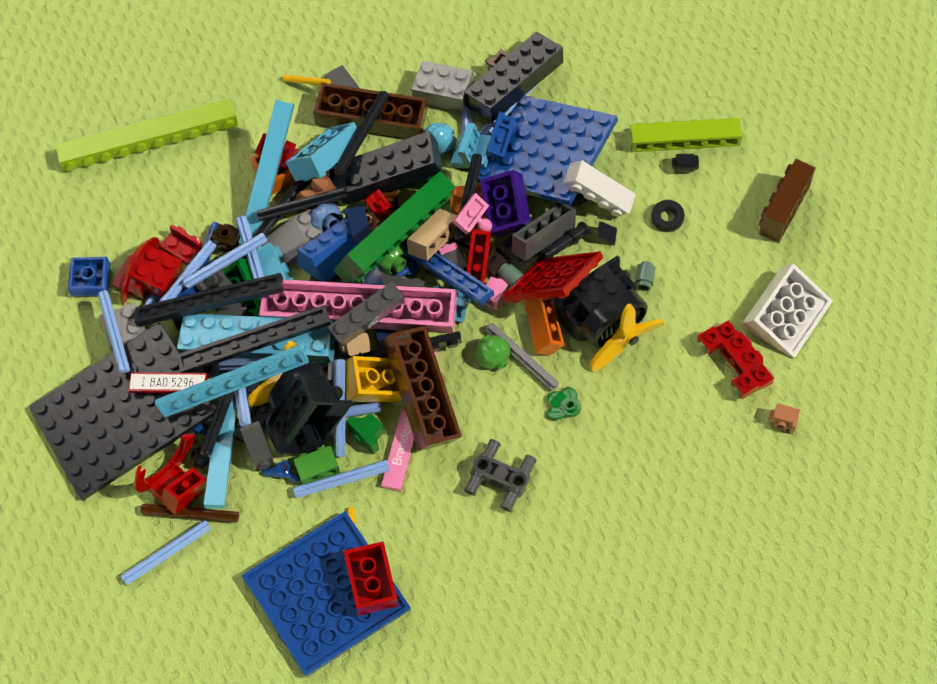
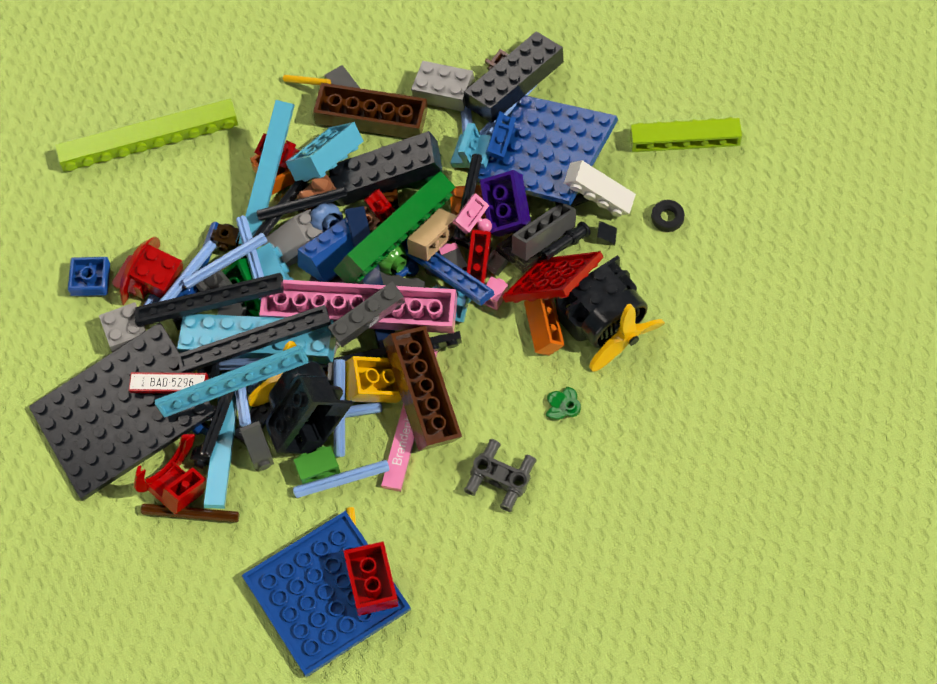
(113, 332): light blue axle -> none
(165, 552): light blue axle -> none
(181, 244): red bracket -> none
(282, 471): blue animal -> none
(358, 345): tan brick -> none
(361, 133): black axle -> none
(366, 431): green brick -> none
(443, 135): medium azure plant -> none
(492, 352): bright green plant -> none
(509, 274): sand green brick -> none
(524, 358): light grey axle -> none
(645, 275): sand green brick -> none
(685, 162): black brick -> none
(740, 355): red bracket -> none
(784, 417): nougat brick -> none
(786, 200): reddish brown brick -> none
(788, 310): white slope -> none

